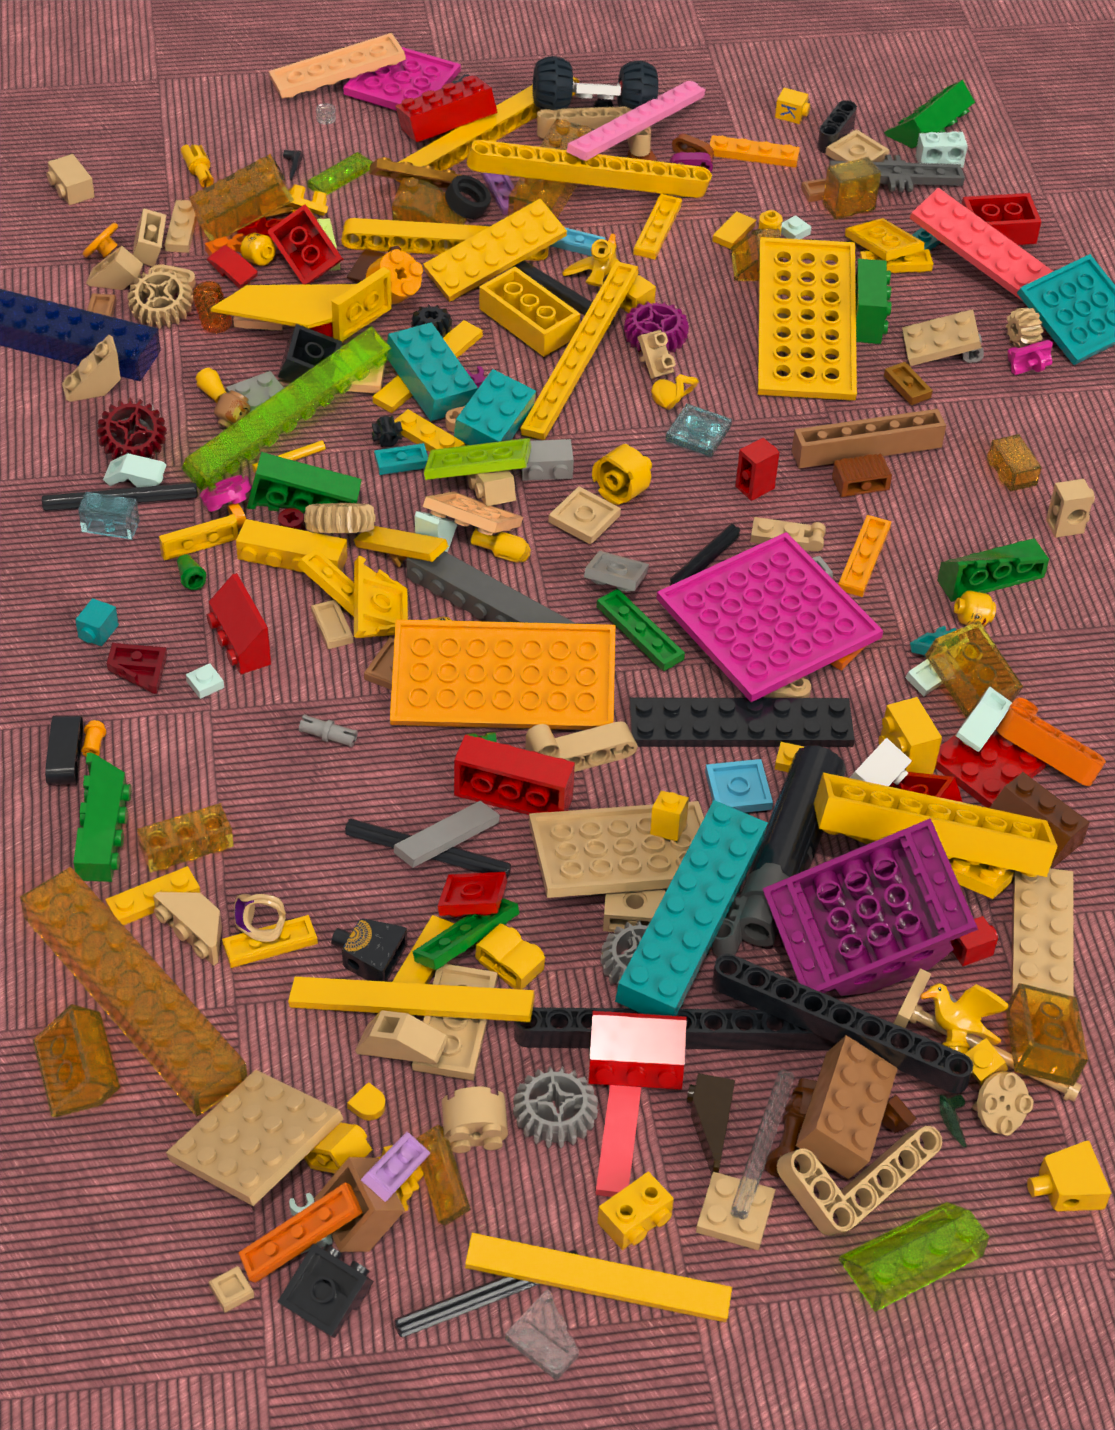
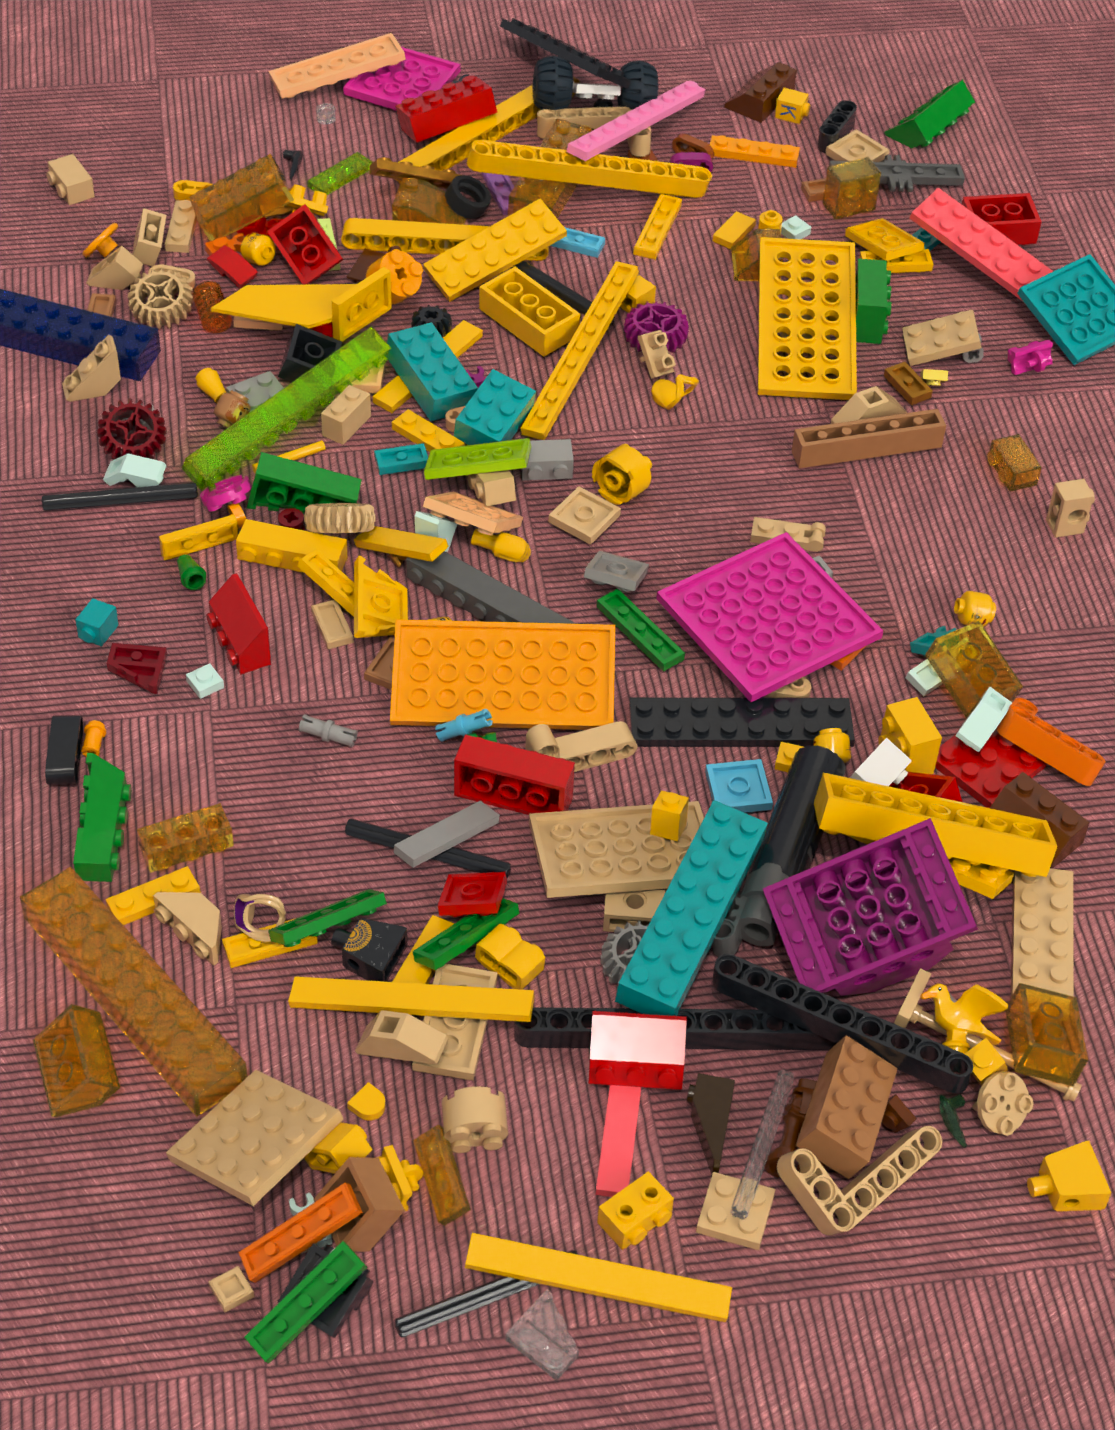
(109, 515): clear light blue brick -> none
(184, 188): none -> yellow beam
(198, 163): yellow arm -> none
(305, 1302): none -> green plate
(336, 914): none -> green plate
(346, 414): none -> tan brick
(386, 431): black gear -> none
(395, 1166): lavender tile -> none
(463, 725): none -> medium azure pin
(539, 1116): light grey gear -> none
(566, 51): none -> black plate
(600, 262): yellow animal -> none
(698, 430): clear light blue plate -> none
(707, 554): black axle -> none
(757, 469): red brick -> none
(760, 94): none -> reddish brown slope
(835, 741): none -> yellow head
(861, 475): dark orange brick -> none
(864, 555): light orange tile -> none
(867, 405): none -> tan slope
(915, 1254): clear neon green slope -> none
(934, 377): none -> light yellow plate
(941, 148): light aqua brick -> none
(977, 944): red brick -> none
(993, 569): green wedge -> none
(1024, 327): tan gear -> none

